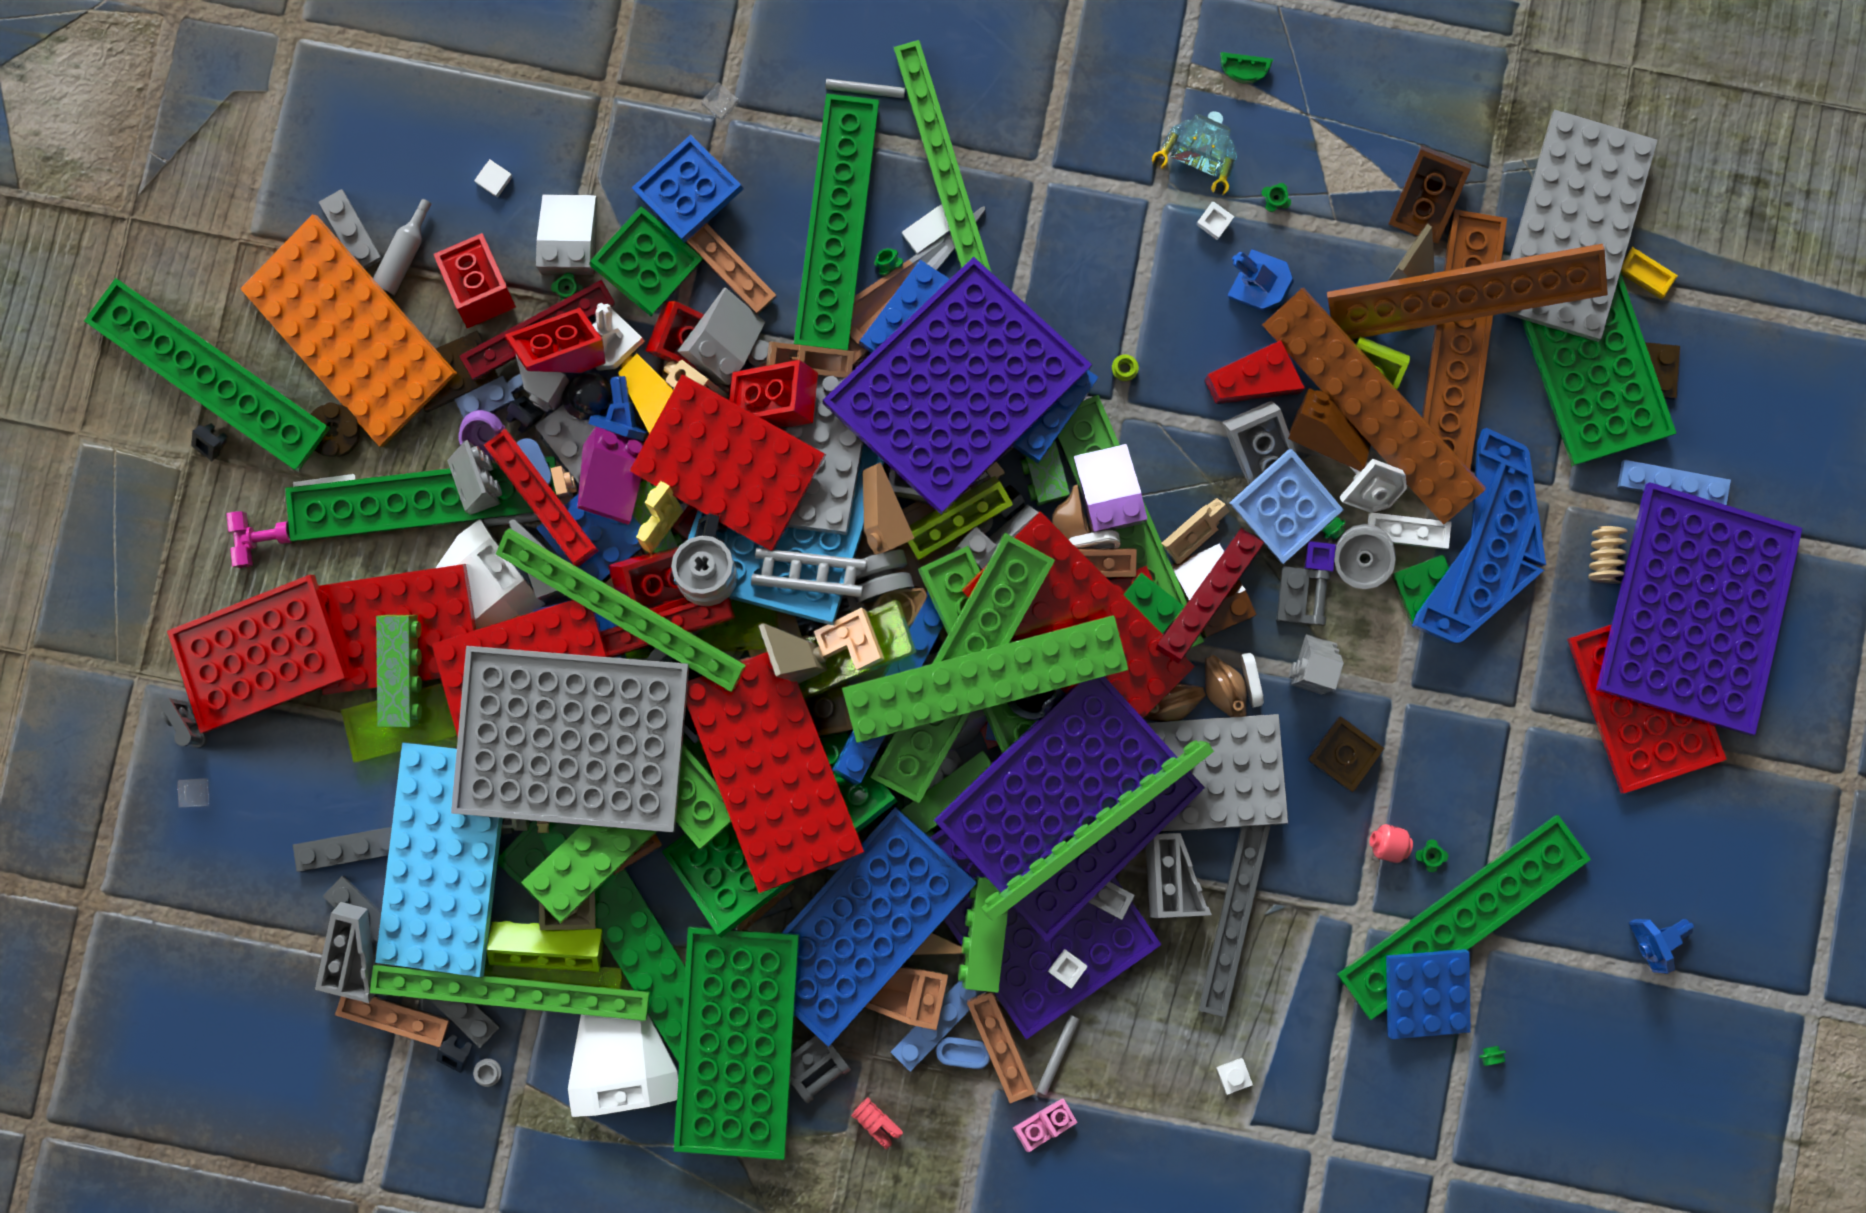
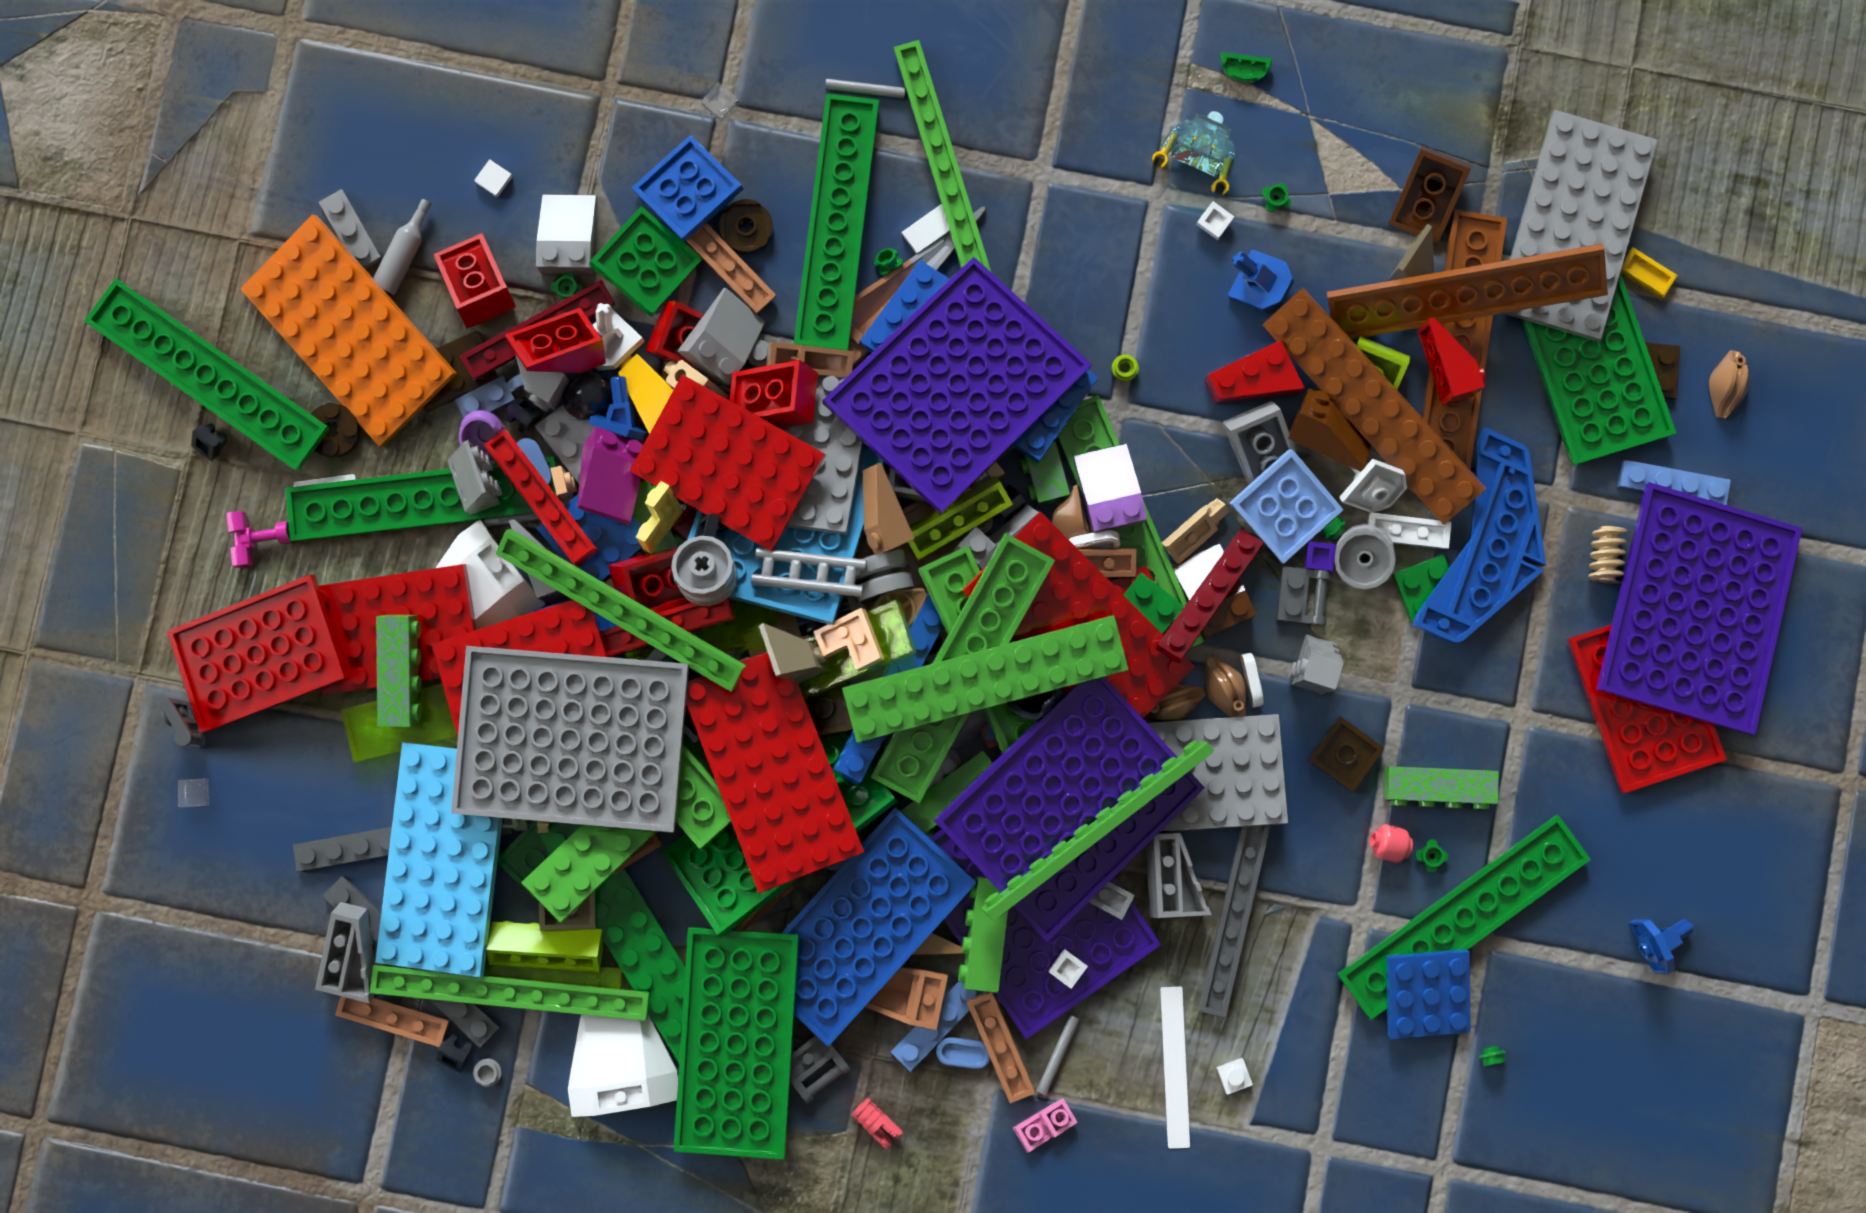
(736, 215): none -> dark brown plate
(1175, 1067): none -> white sticker
(1440, 785): none -> bright green brick
(1451, 366): none -> red slope
(1729, 384): none -> medium nougat hat

